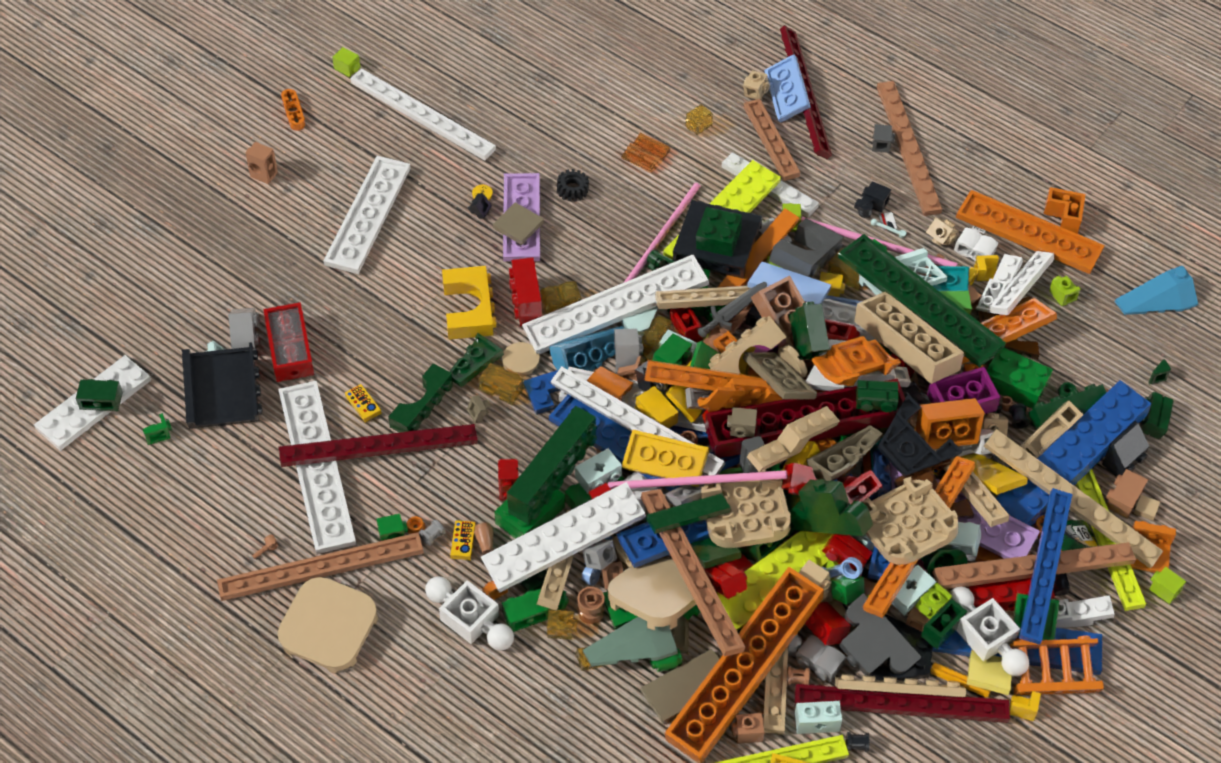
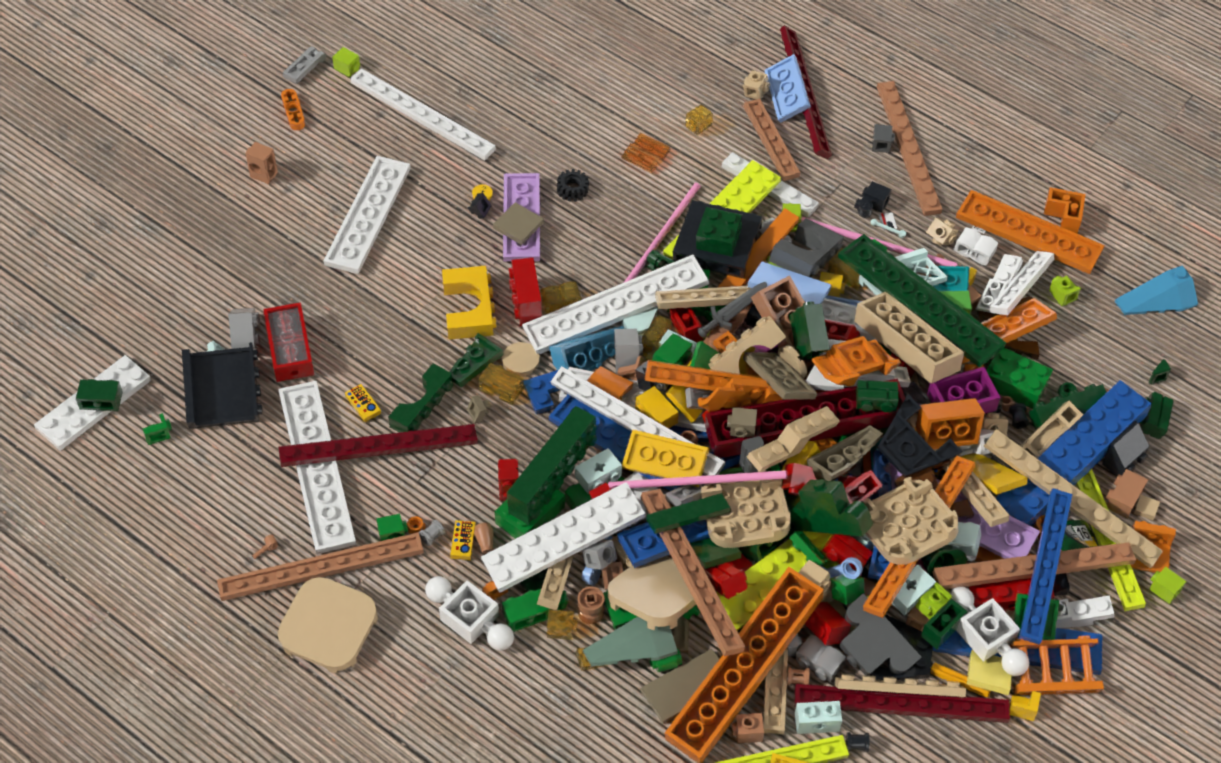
(304, 65): none -> light grey plate
(804, 544): none -> green plate
(986, 267): yellow panel -> none

